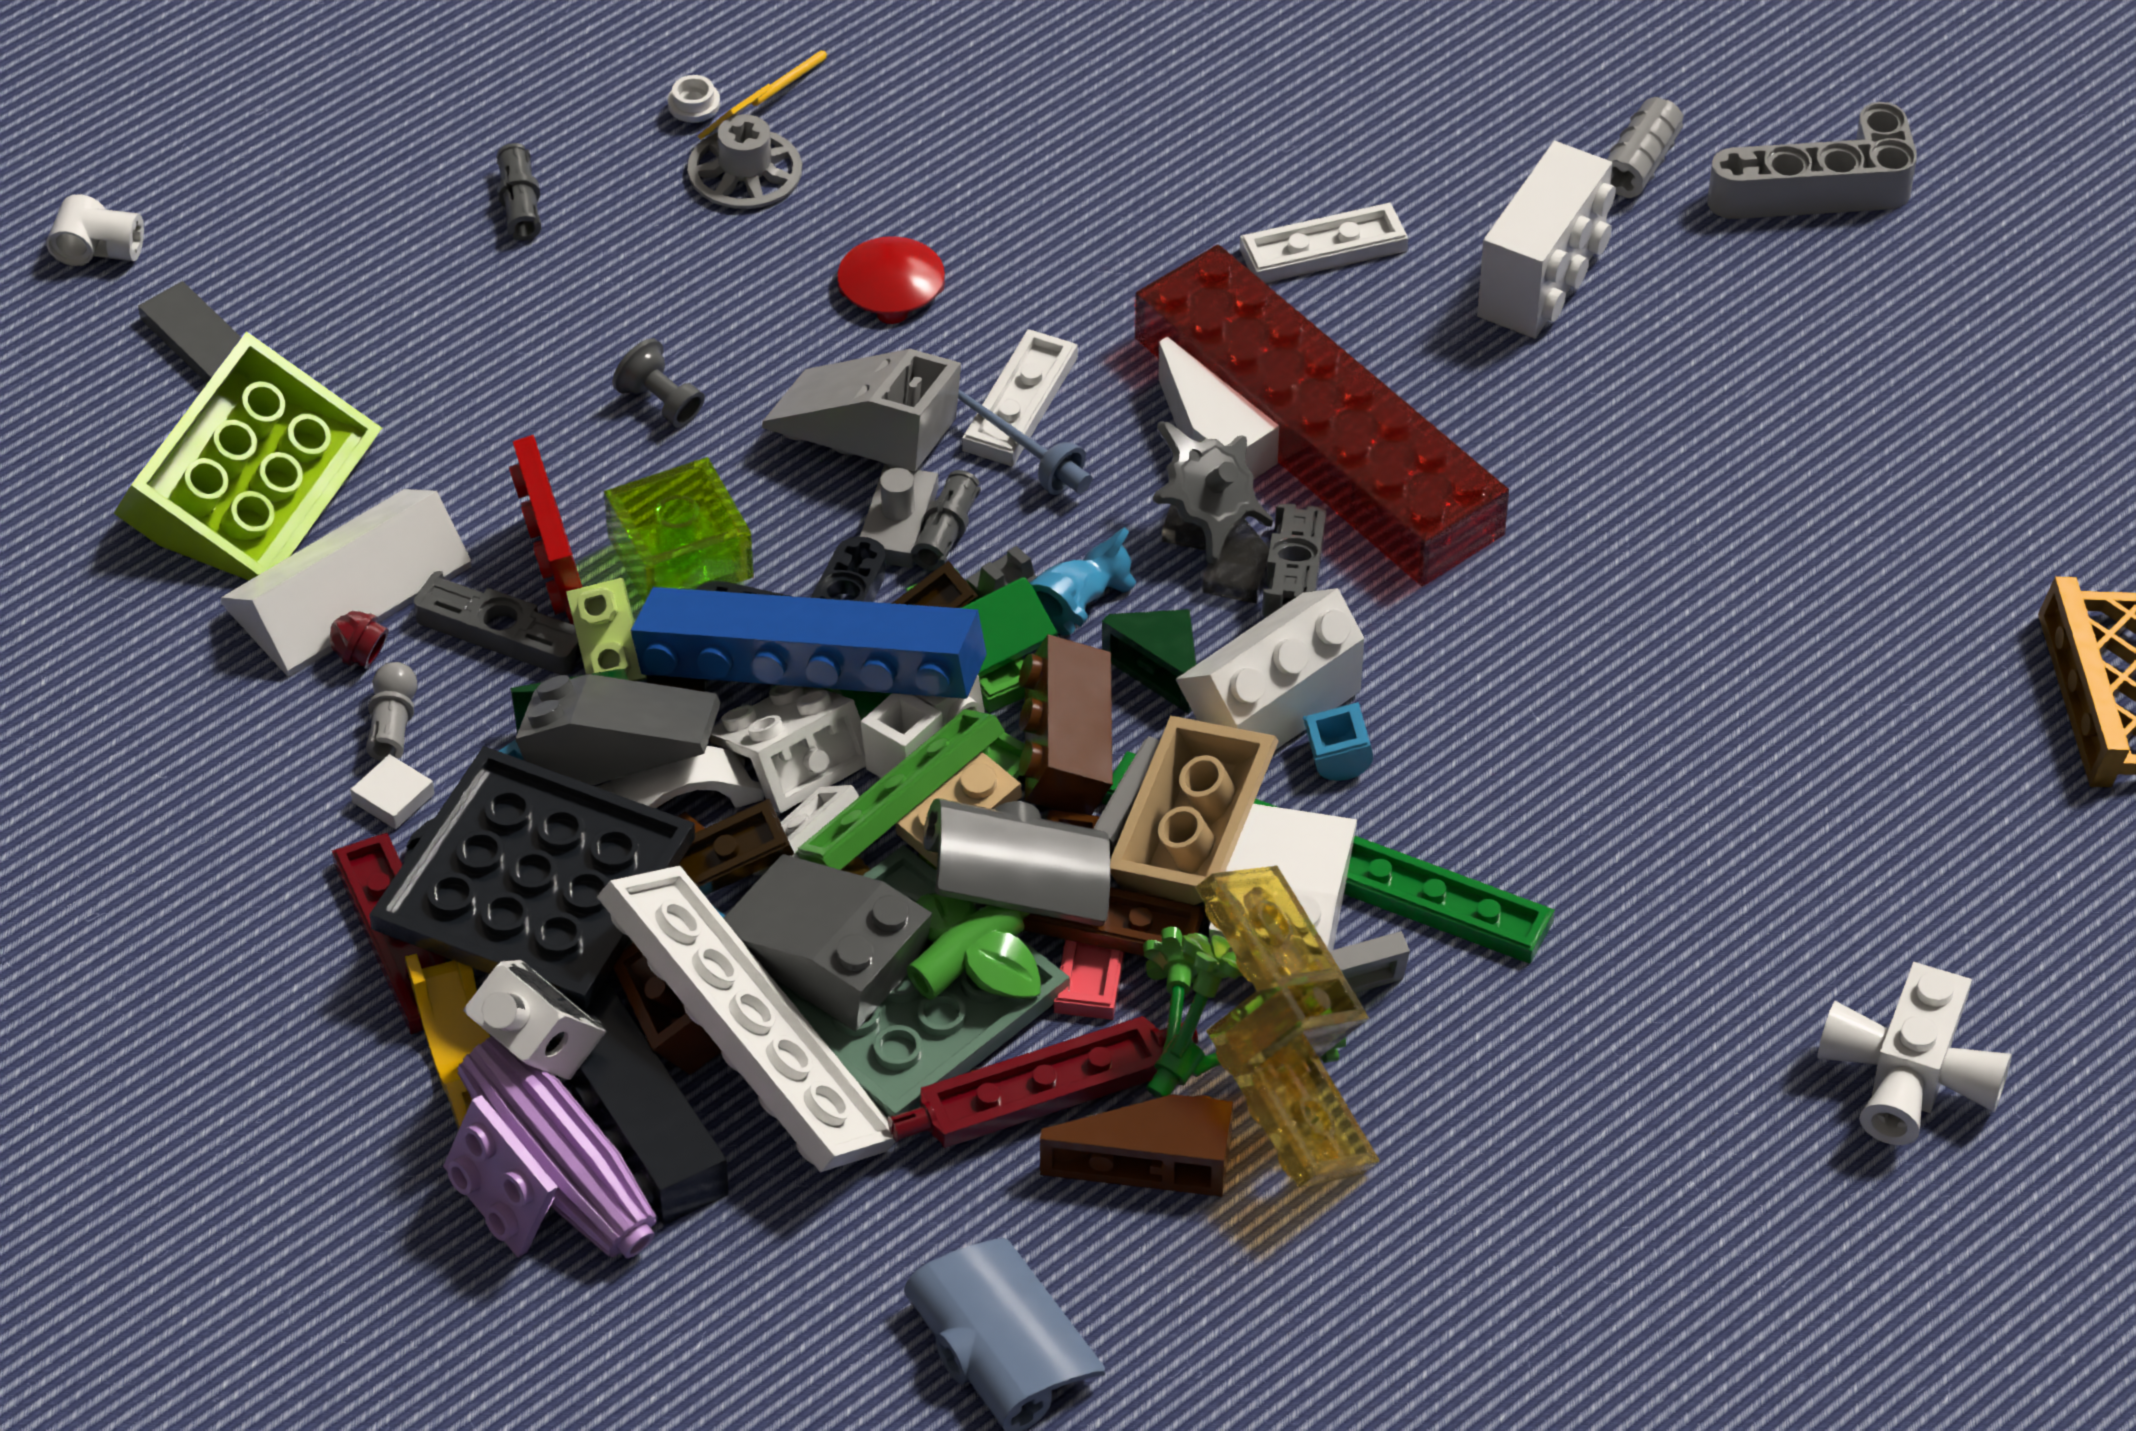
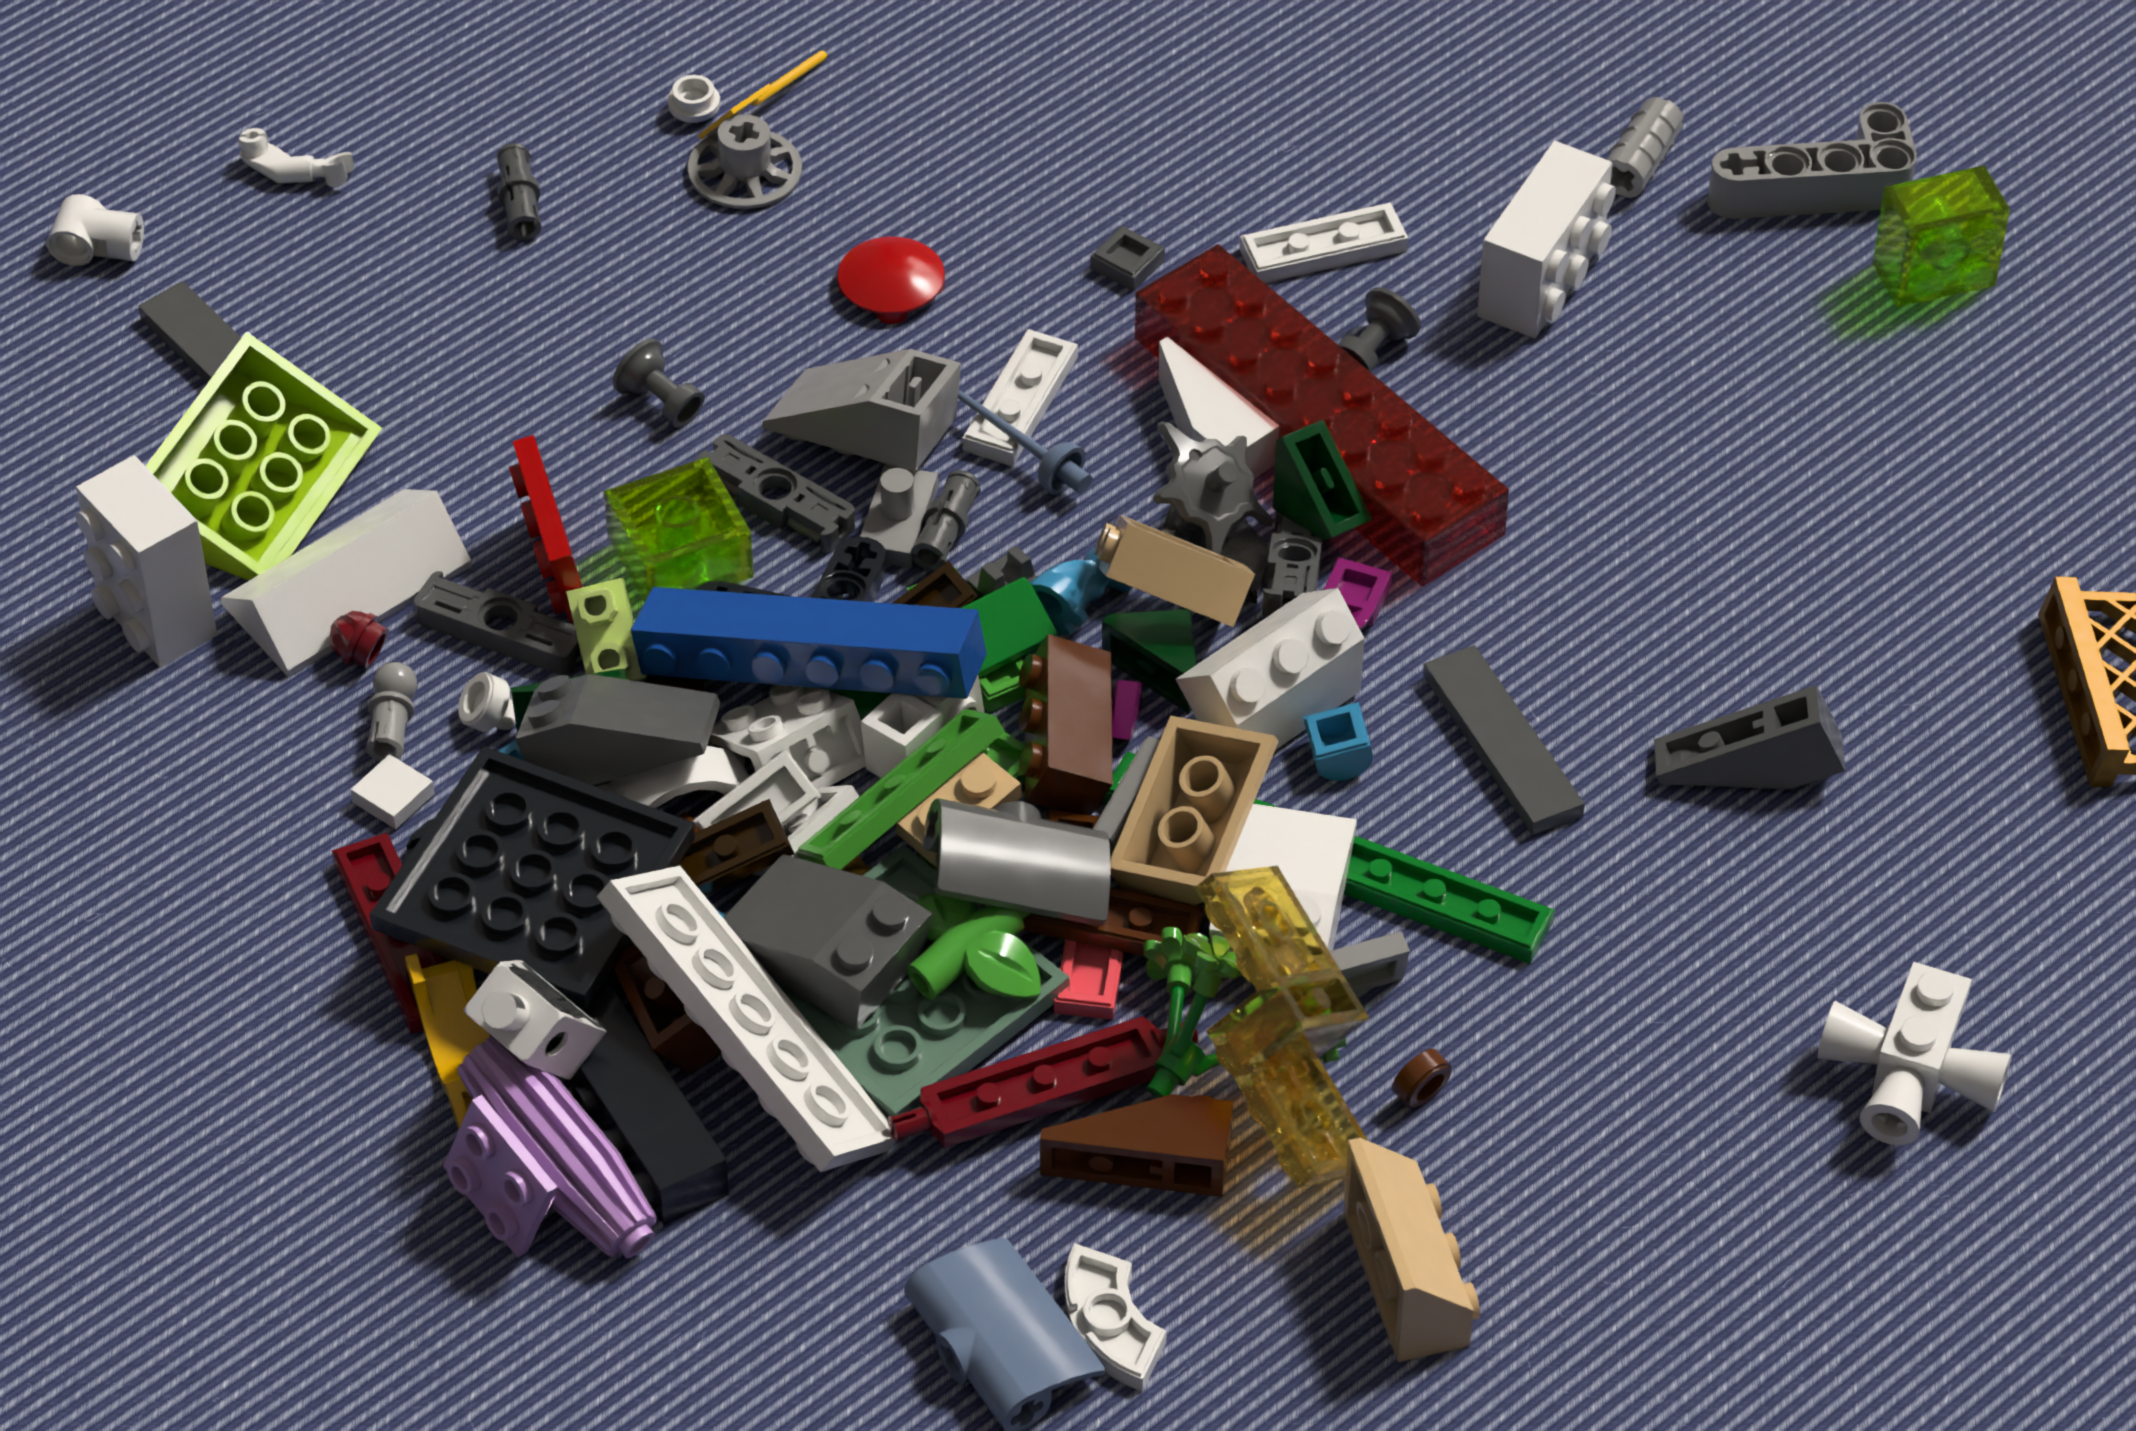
(145, 561): none -> white brick
(283, 168): none -> white arm
(486, 703): none -> white tile
(777, 780): none -> white tile
(807, 507): none -> dark grey piece
(1107, 1319): none -> white tile
(1126, 708): none -> magenta tile
(1127, 258): none -> dark grey tile
(1173, 569): none -> tan window
(1315, 484): none -> dark green slope
(1362, 589): none -> magenta plate
(1388, 318): none -> dark grey piece
(1407, 1253): none -> tan slope
(1422, 1078): none -> reddish brown tile
(1503, 740): none -> dark grey tile
(1758, 747): none -> dark grey slope
(1940, 236): none -> clear neon green brick

